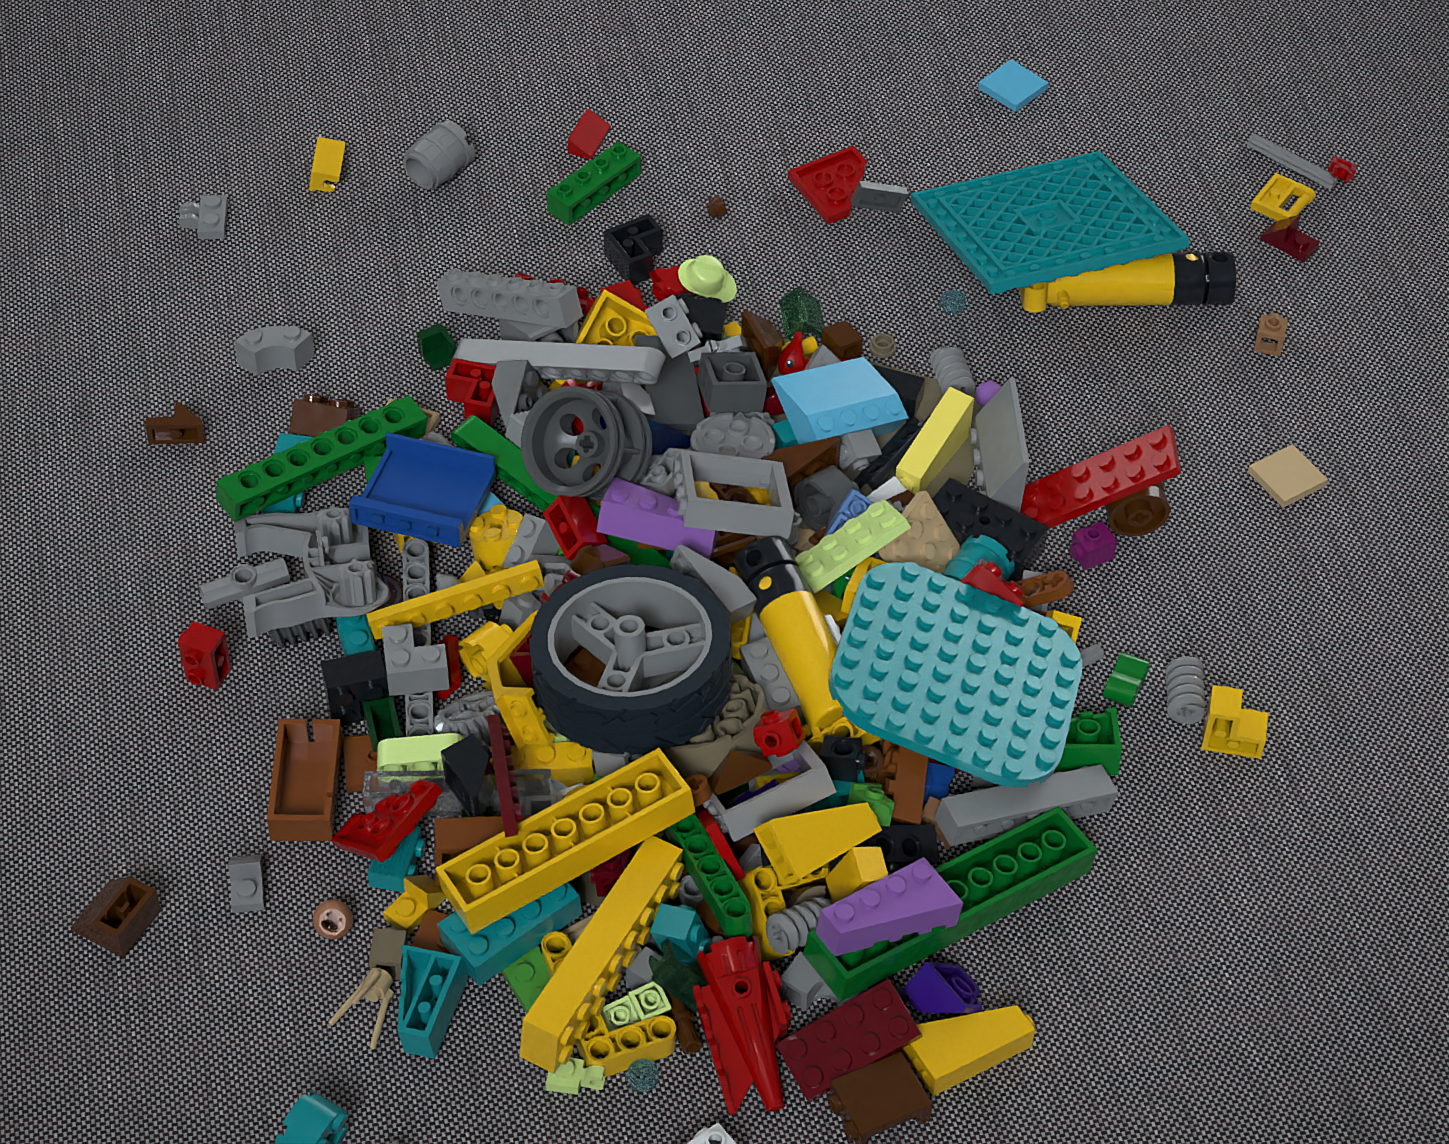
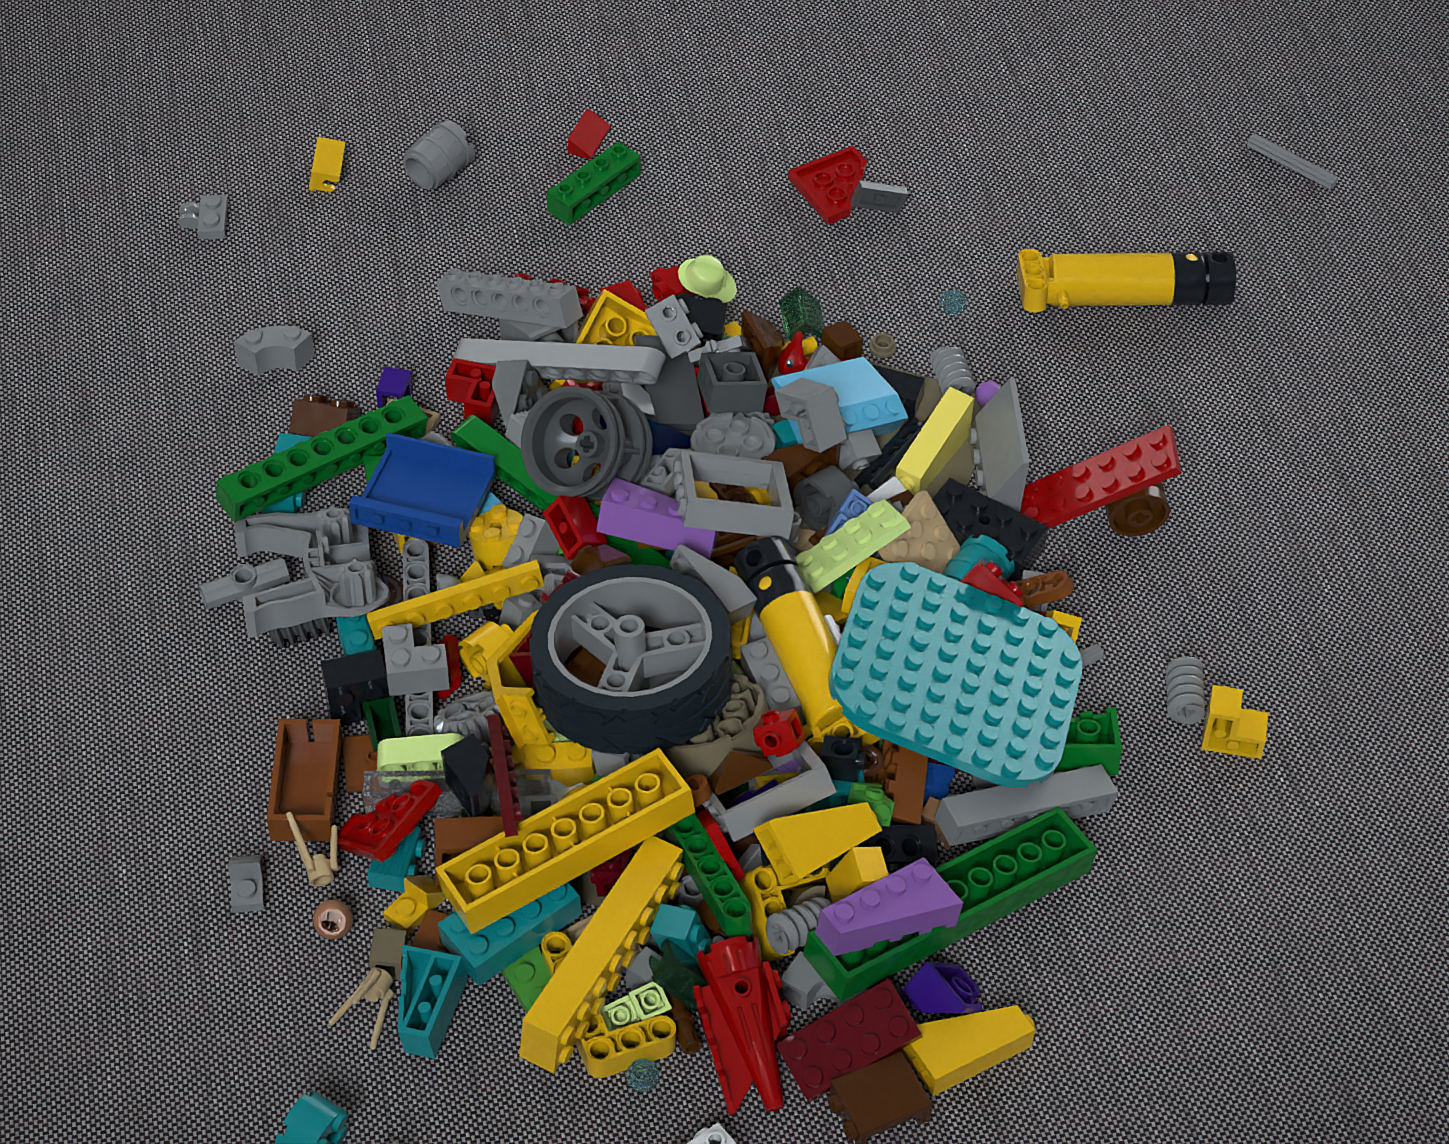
(119, 915): reddish brown slope -> none
(180, 429): reddish brown slope -> none
(204, 655): red brick -> none
(317, 866): none -> tan plant
(393, 383): none -> dark purple panel
(436, 346): dark green panel -> none
(573, 1075): yellowish green plate -> none
(632, 247): black brick -> none
(716, 207): reddish brown plate -> none
(815, 411): none -> light grey brick
(1013, 85): medium azure tile -> none
(1048, 222): teal plate -> none
(1093, 545): magenta brick -> none
(1126, 679): green axle -> none
(1271, 327): medium nougat brick -> none
(1277, 194): yellow plate -> none
(1287, 238): dark red slope -> none
(1287, 475): tan tile -> none
(1342, 169): red plate -> none

